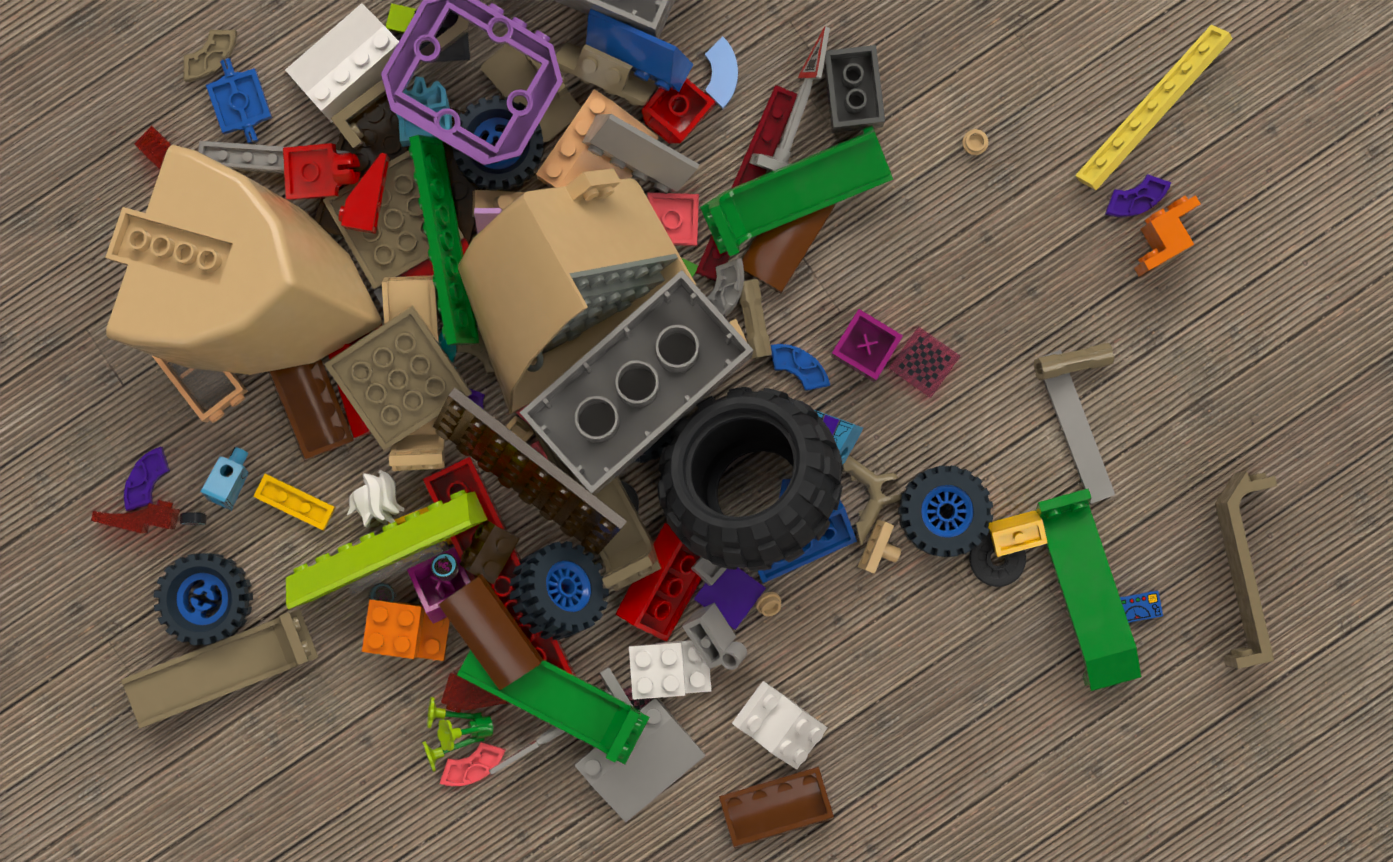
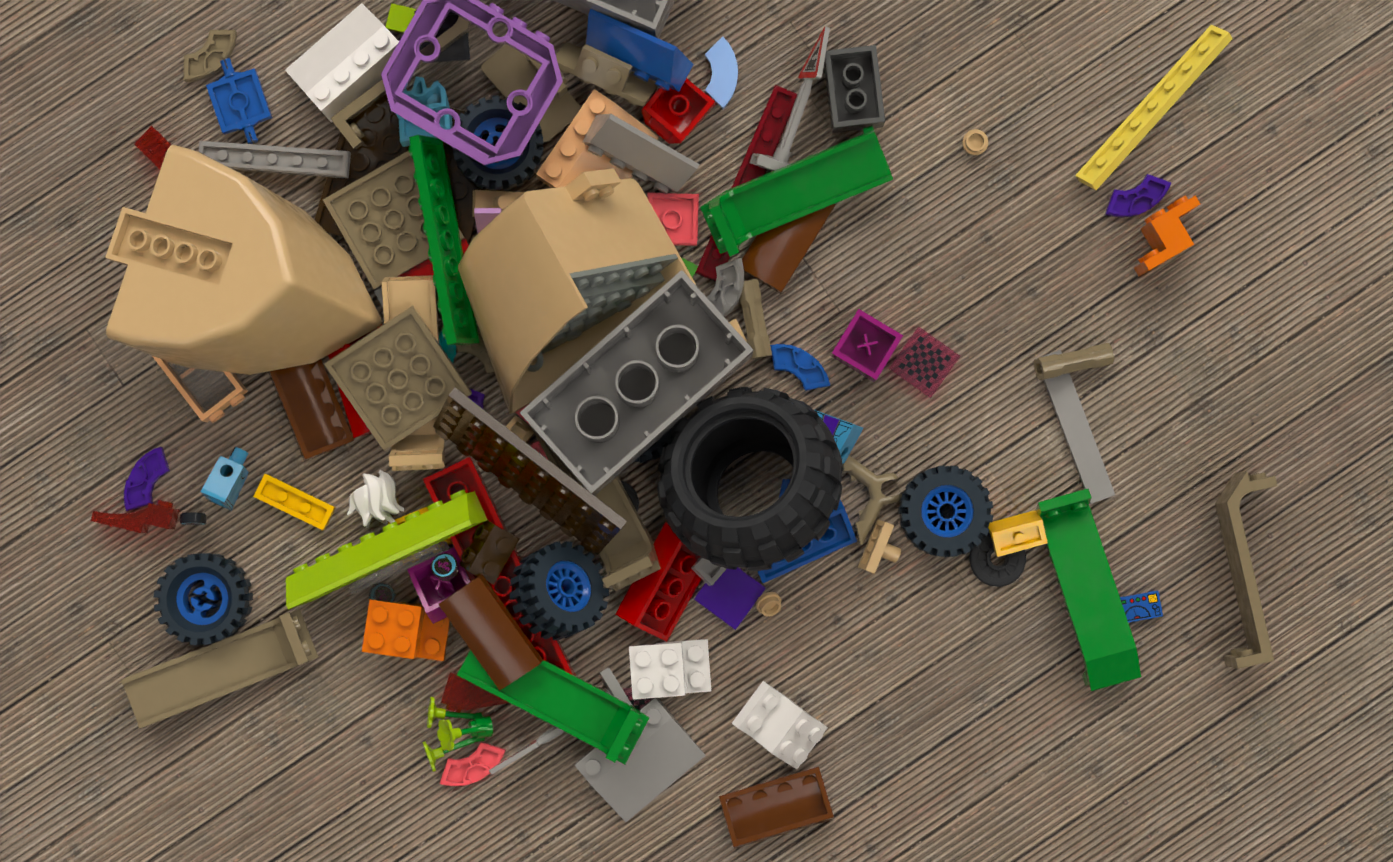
(317, 171): red plate -> none
(365, 201): red slope -> none
(714, 638): light grey hinge -> none

